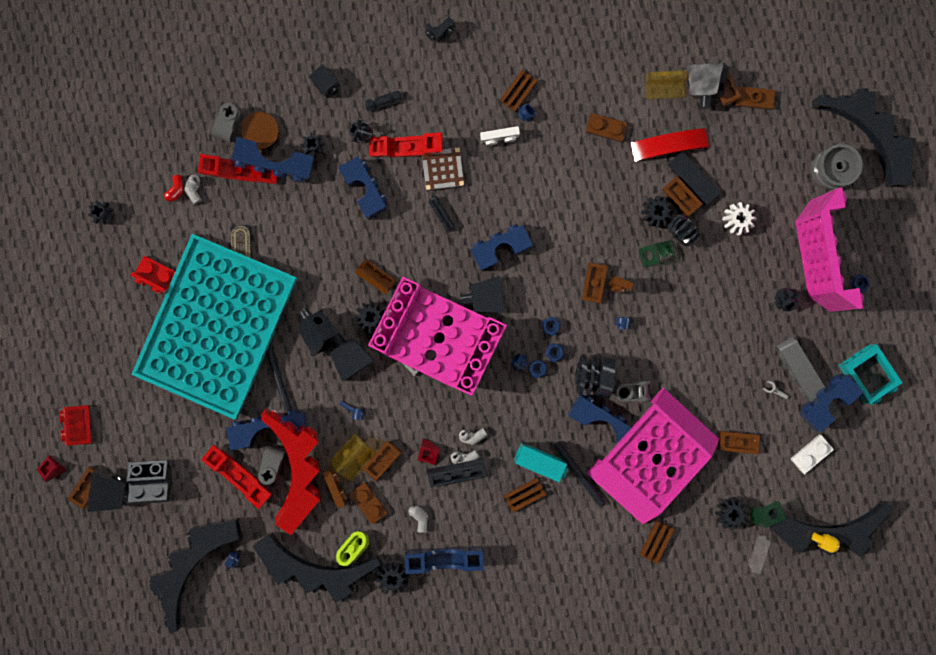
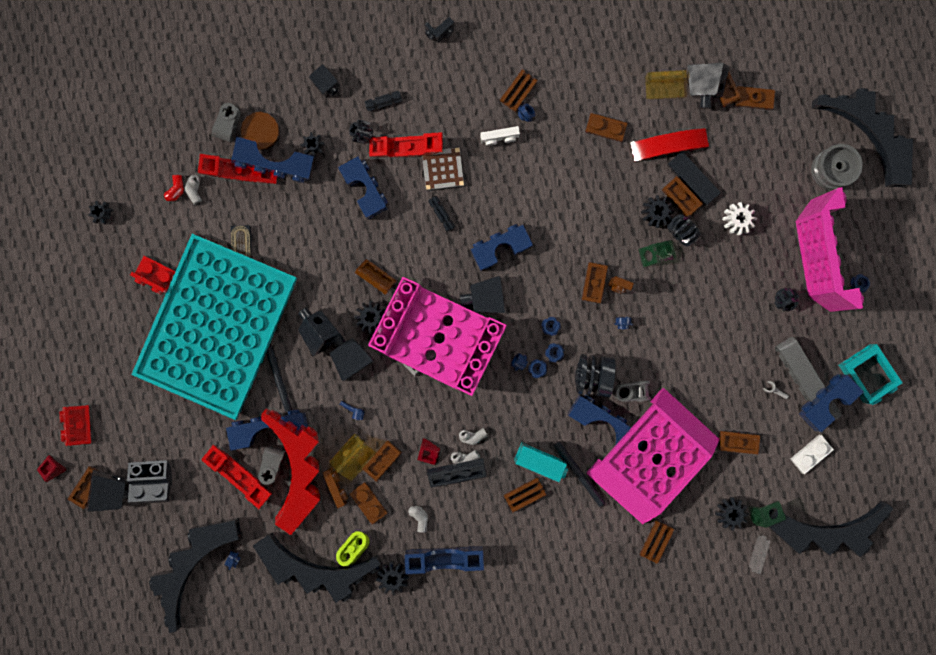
(826, 542): yellow cylinder -> none

